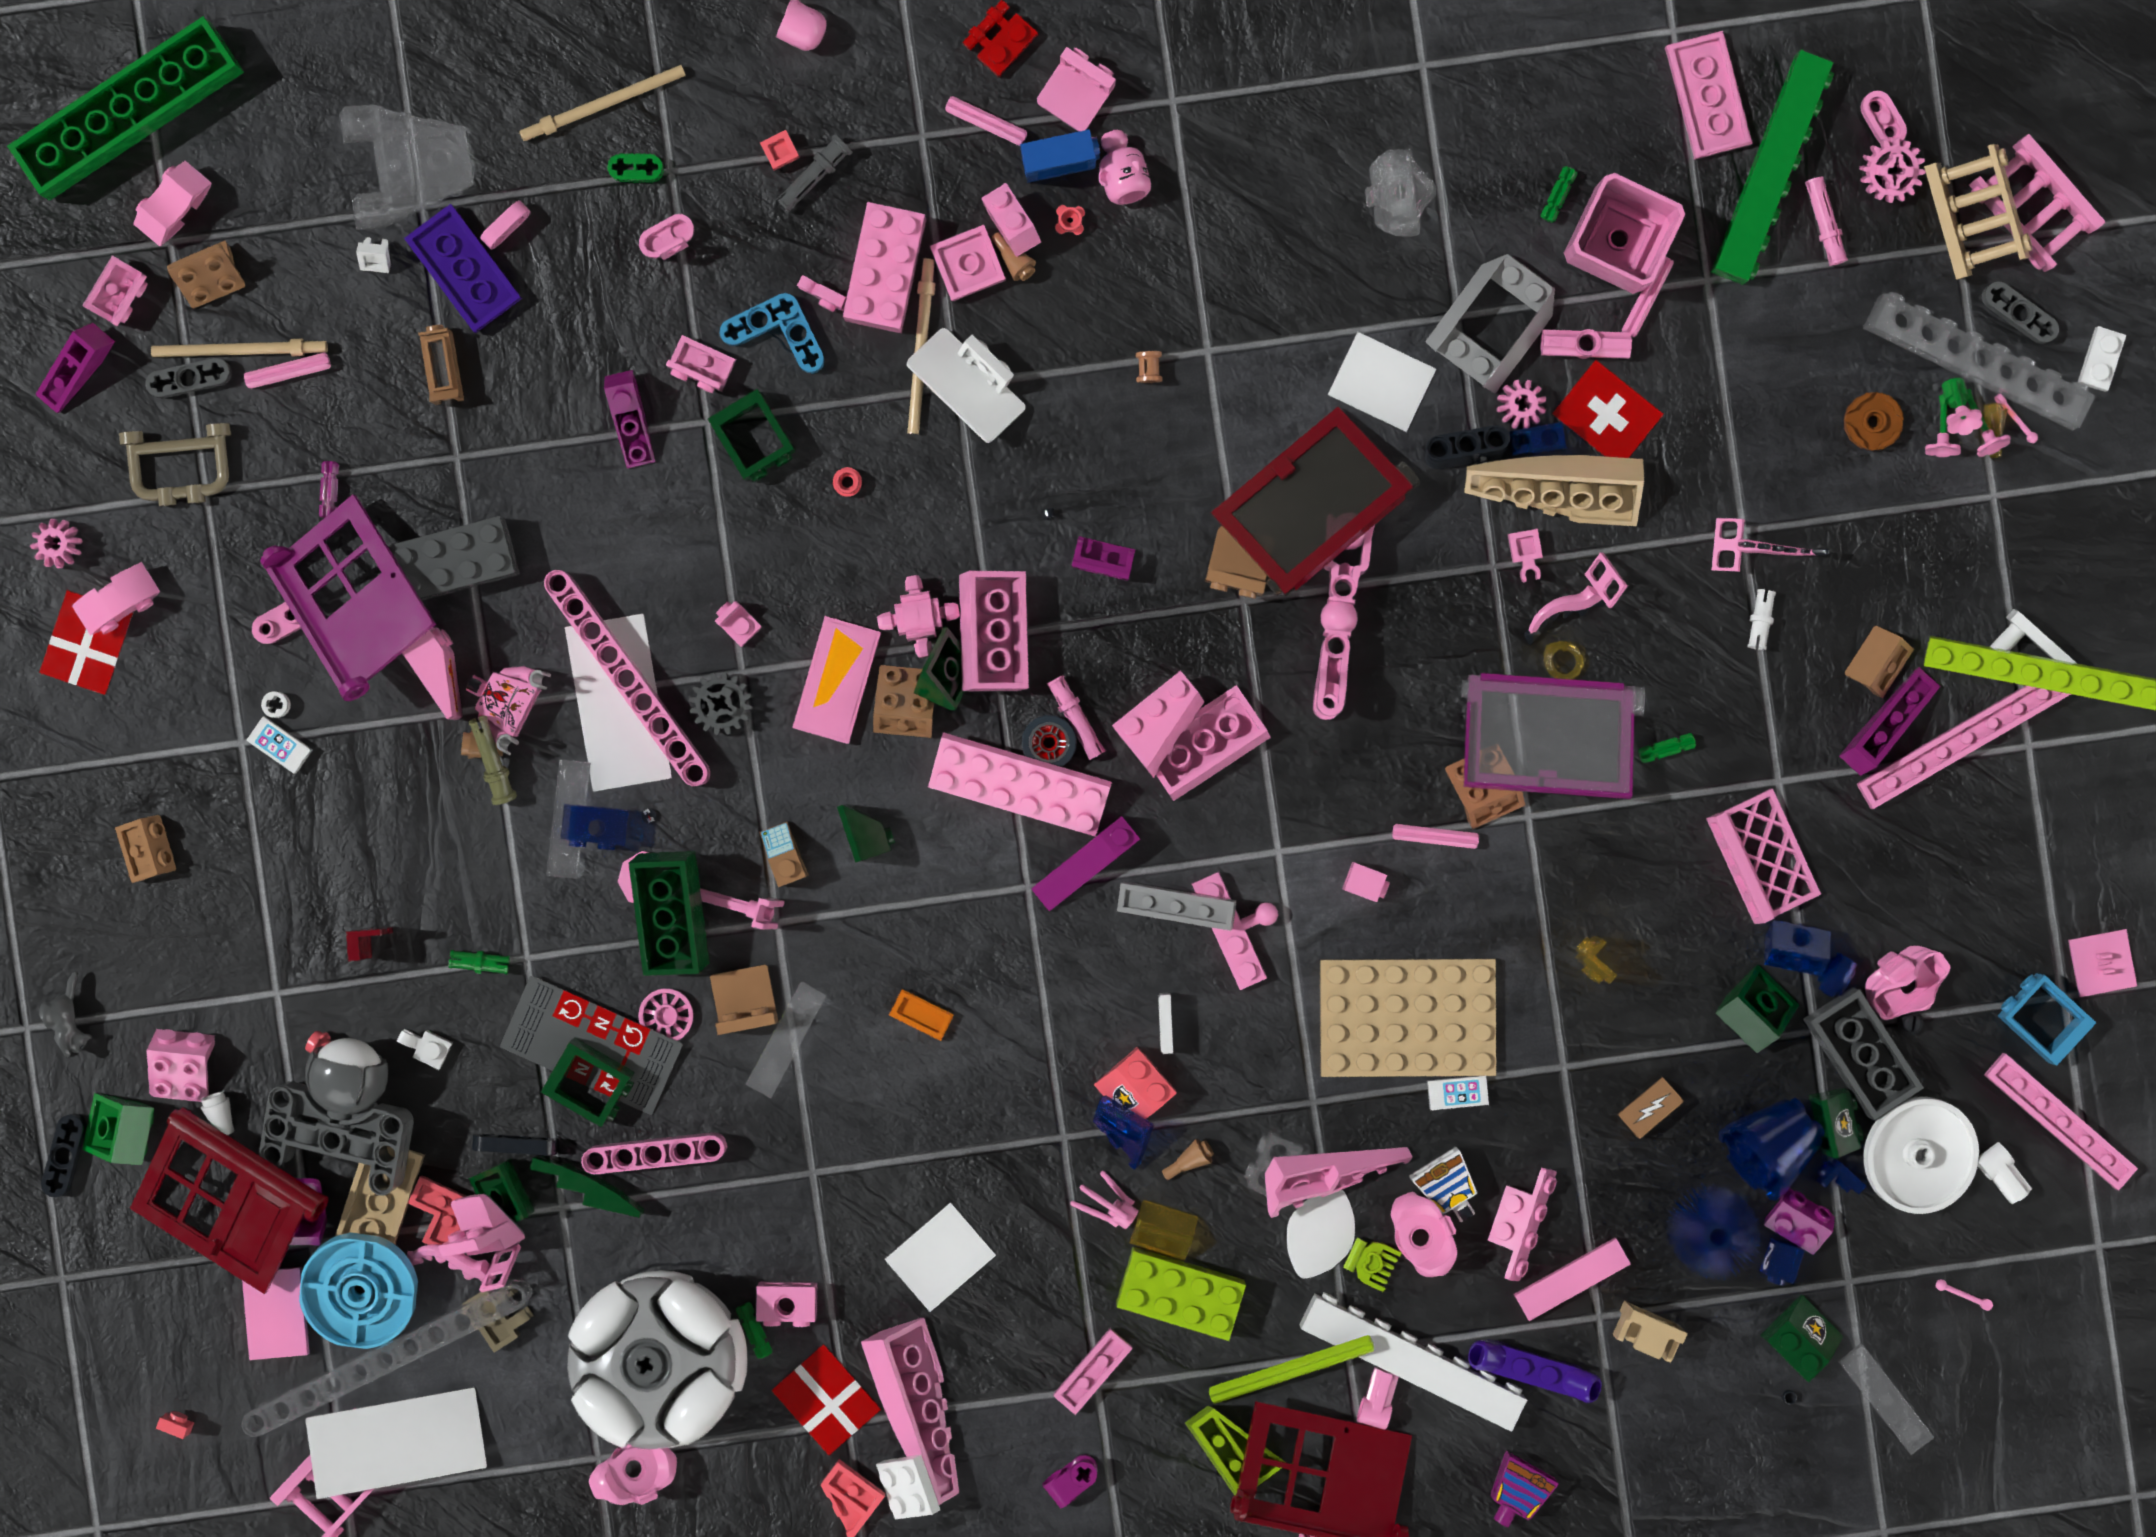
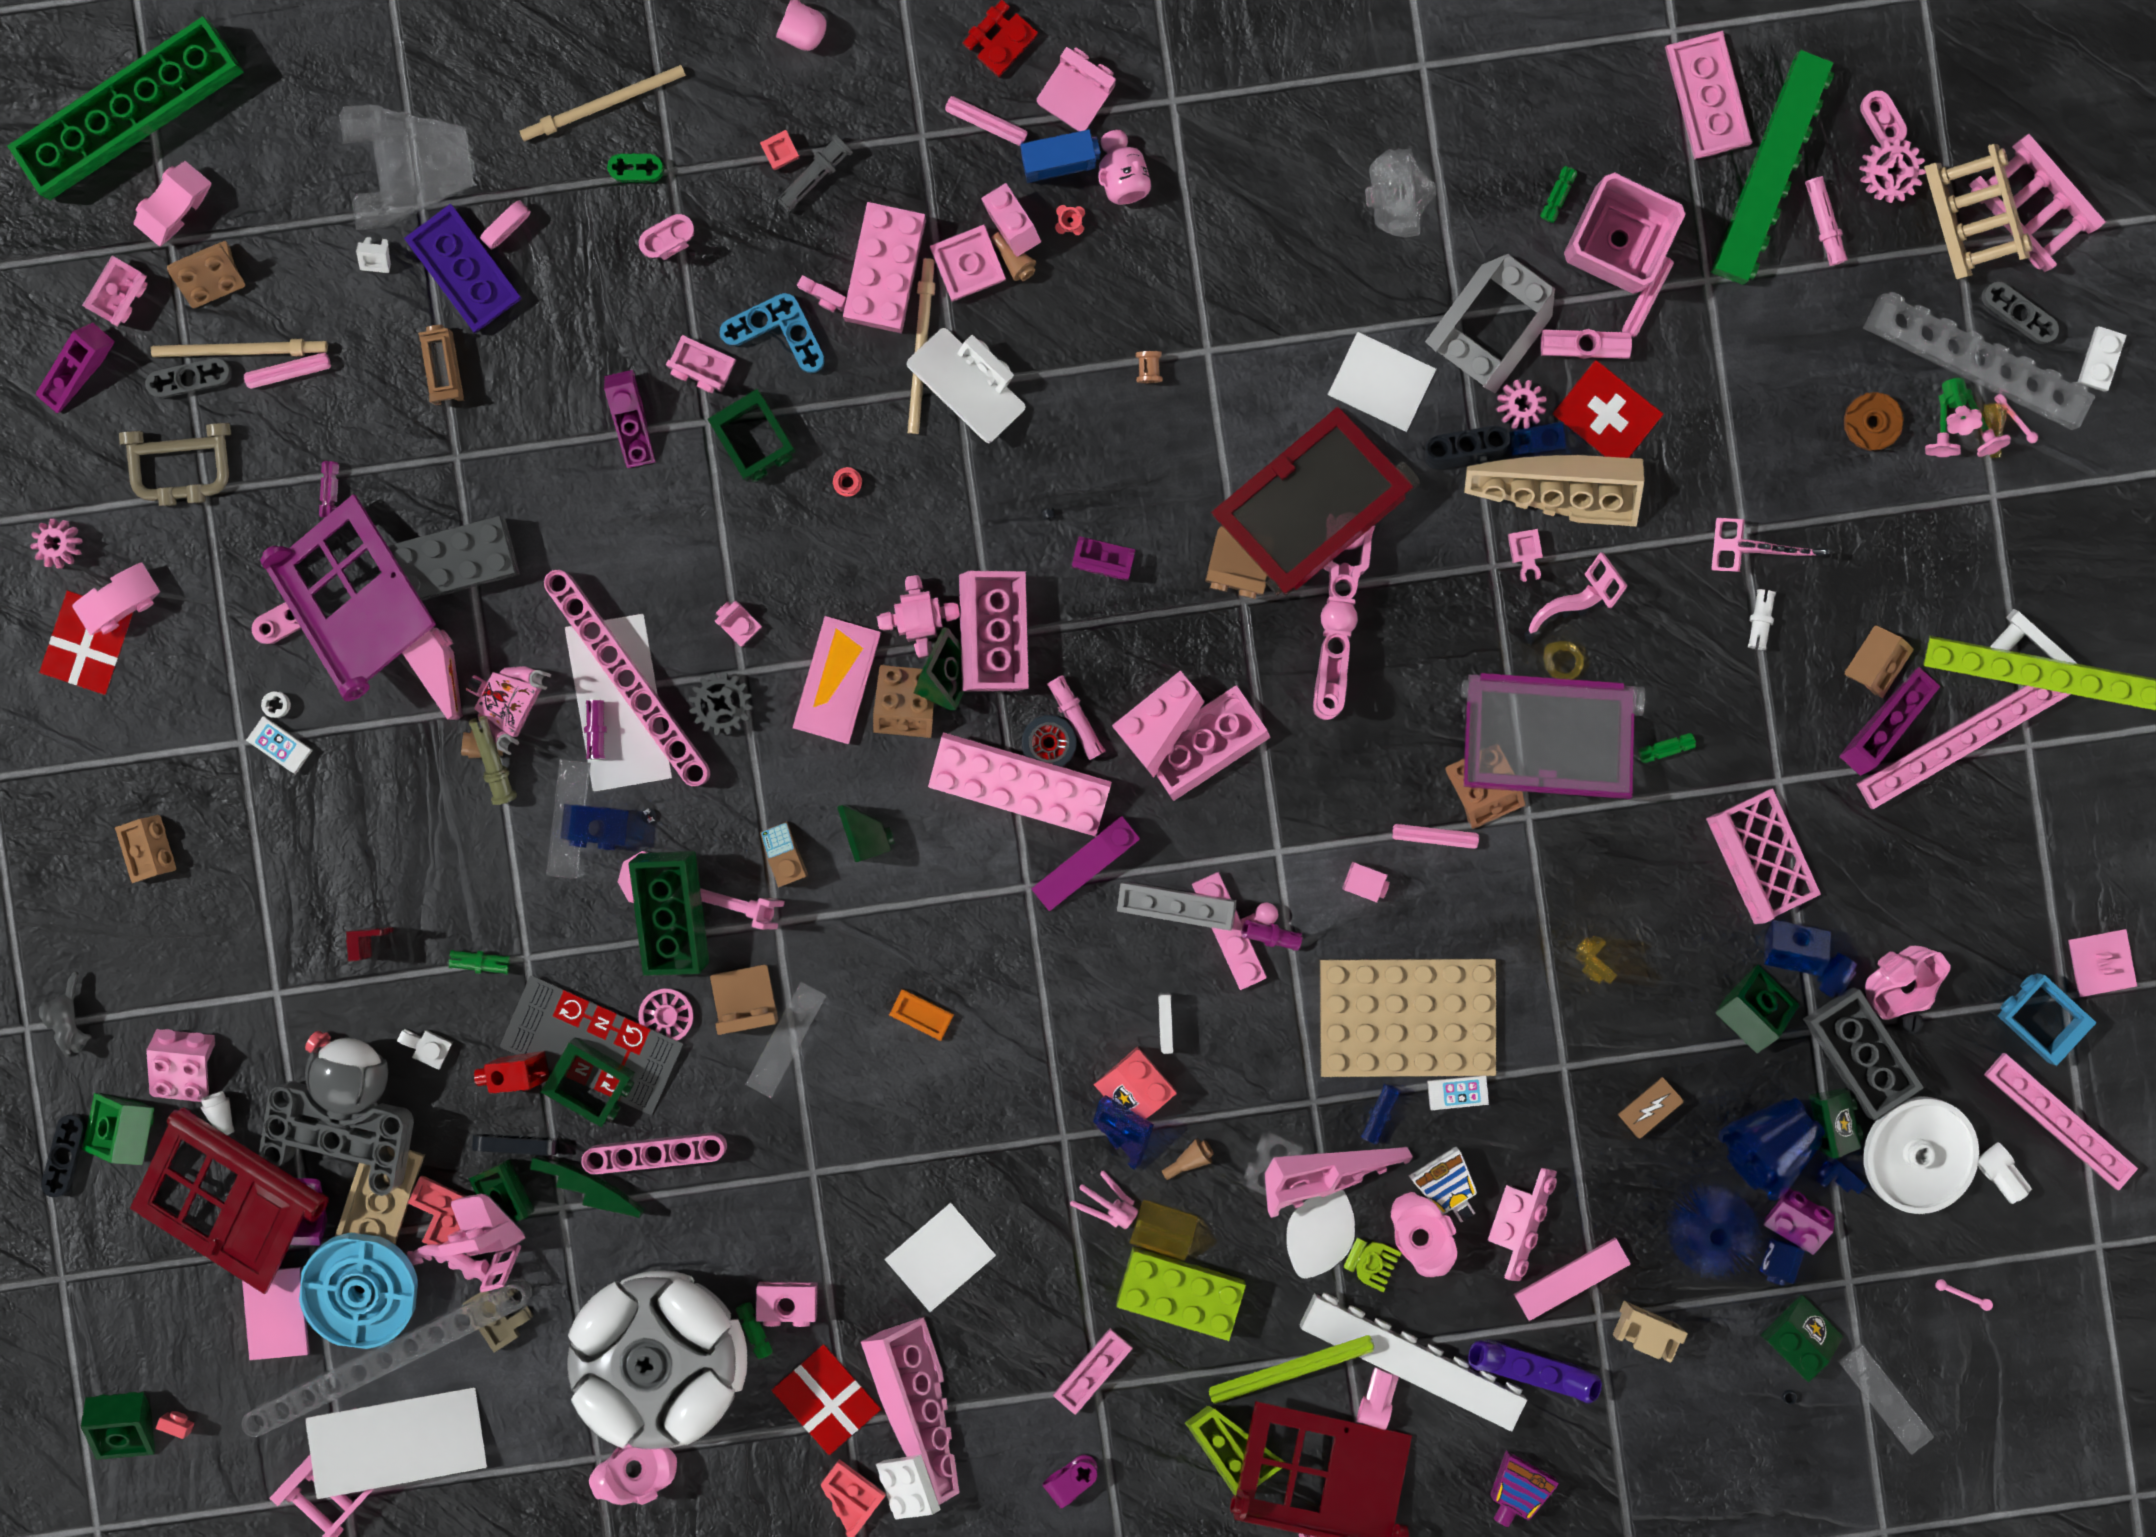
(118, 1425): none -> dark green slope
(513, 1072): none -> red torso
(595, 729): none -> magenta pin
(1271, 935): none -> magenta pin
(1380, 1113): none -> clear blue pin

